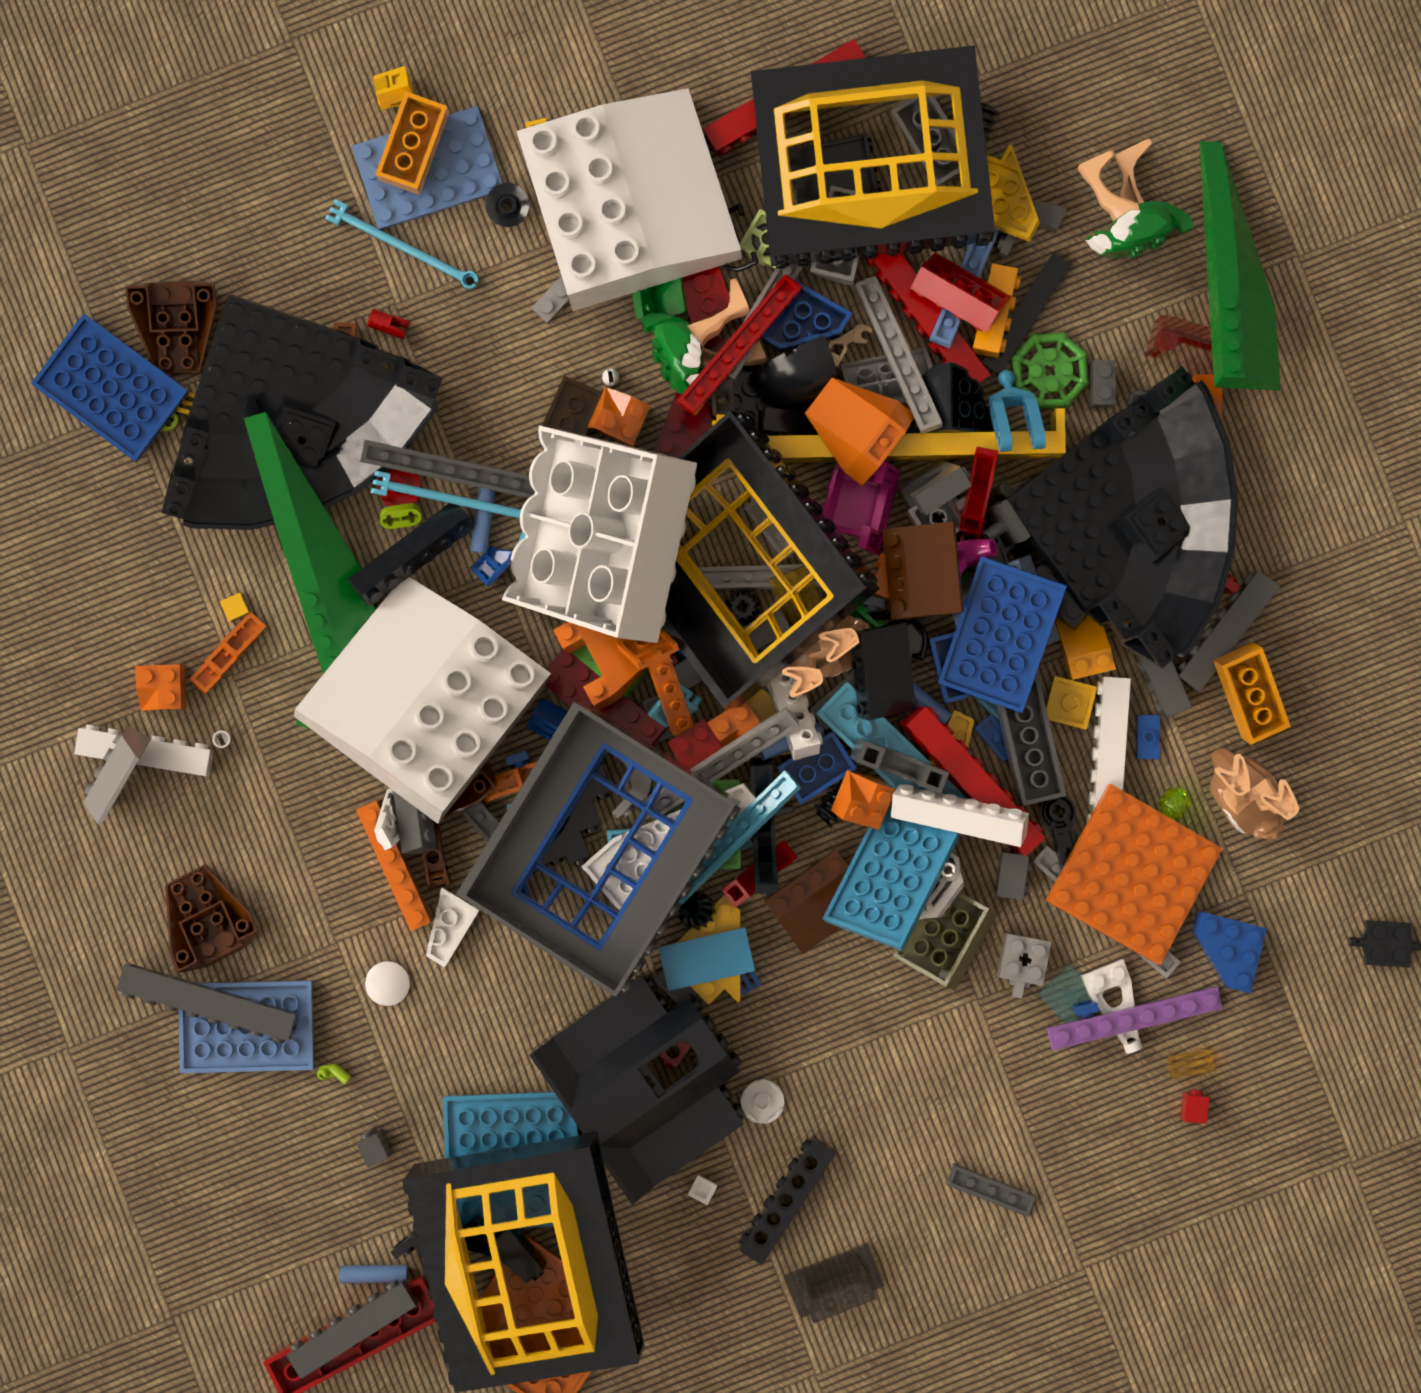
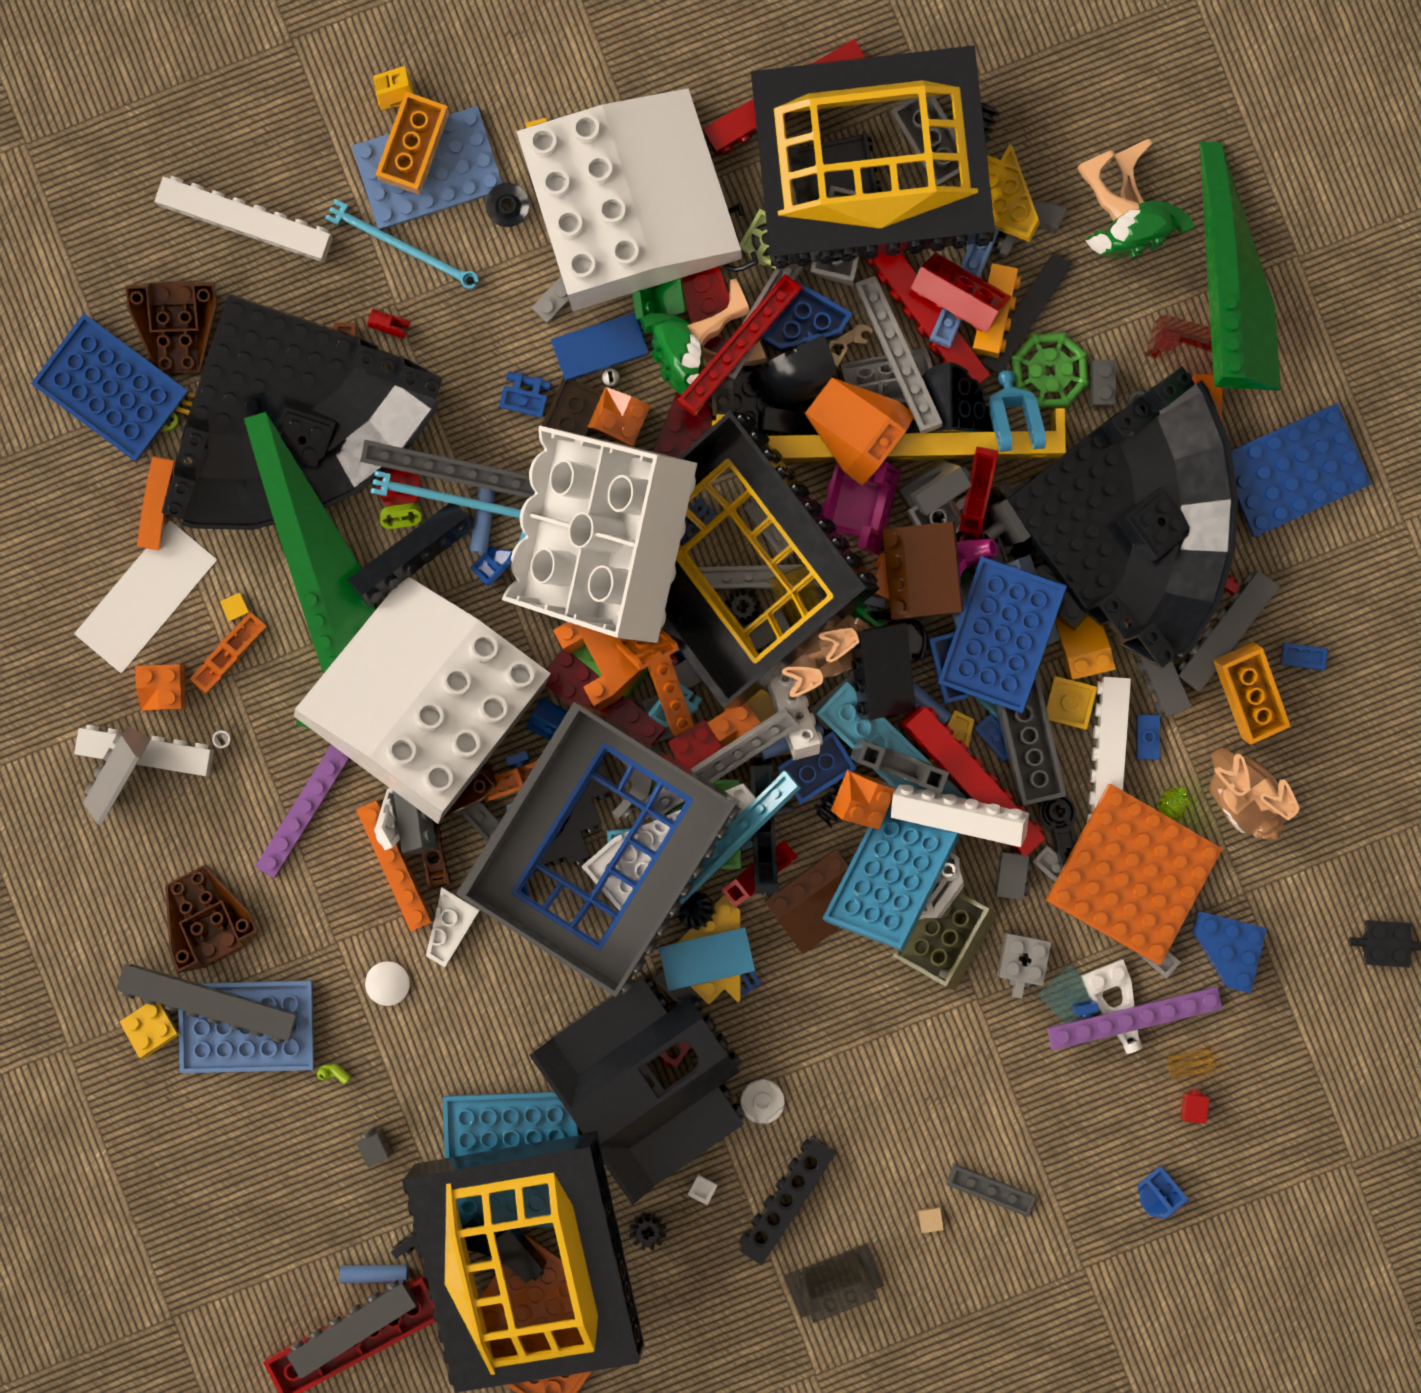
(145, 597): none -> white sticker
(149, 1029): none -> yellow plate
(151, 518): none -> orange slope
(243, 219): none -> white brick
(302, 811): none -> medium lavender plate
(524, 401): none -> blue plate
(599, 347): none -> blue tile
(642, 1224): none -> black gear
(699, 515): none -> blue tile
(930, 1220): none -> tan tile
(1160, 1194): none -> blue slope
(1297, 470): none -> blue plate
(1304, 656): none -> blue plate

